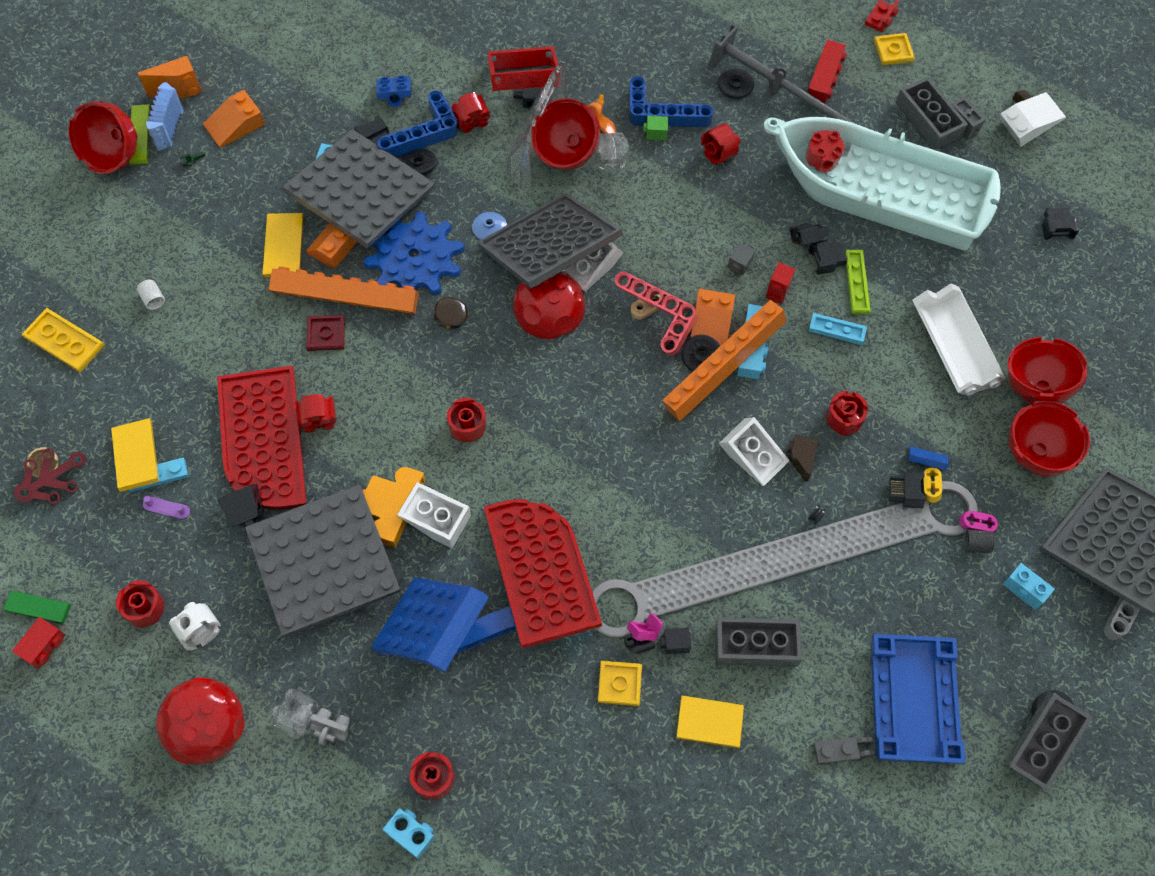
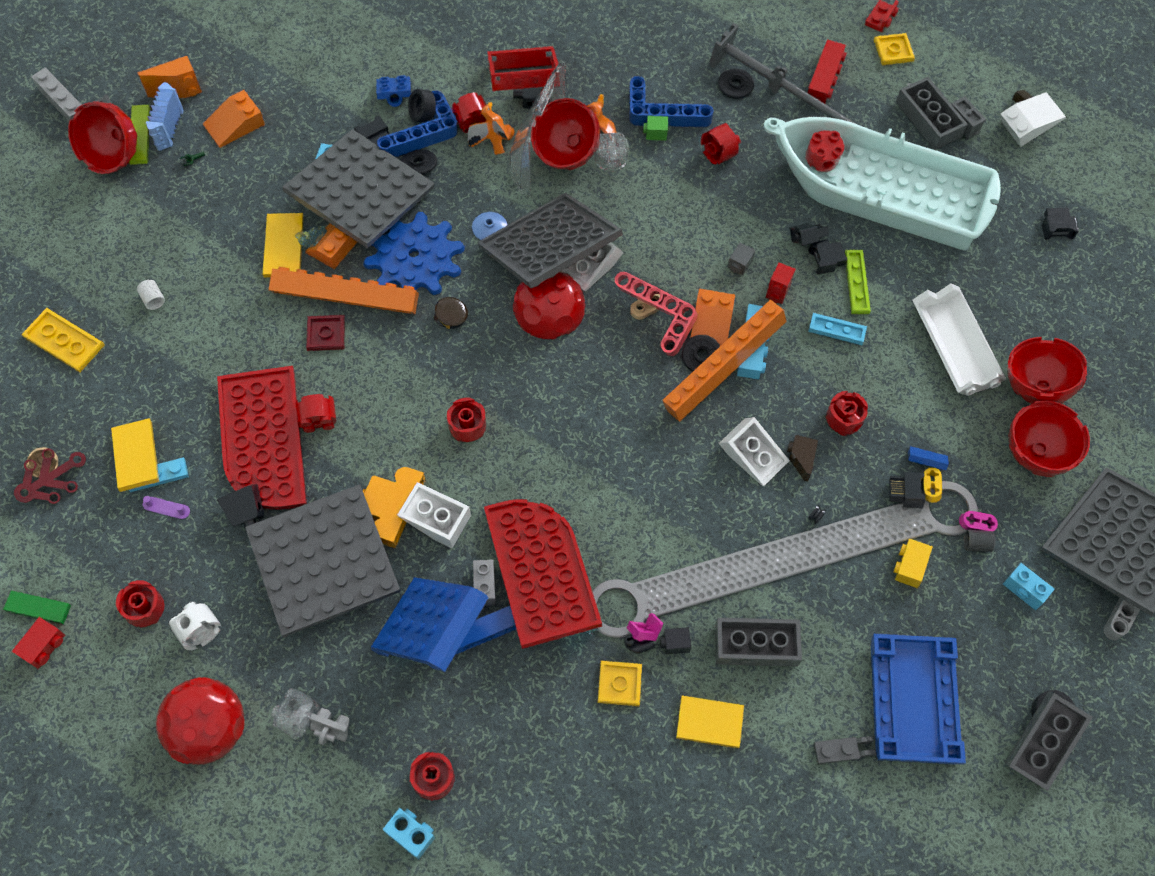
(56, 93): none -> light grey brick
(312, 237): none -> clear light blue bracket
(421, 105): none -> black tyre
(485, 579): none -> light grey brick
(491, 129): none -> orange animal
(913, 563): none -> yellow brick

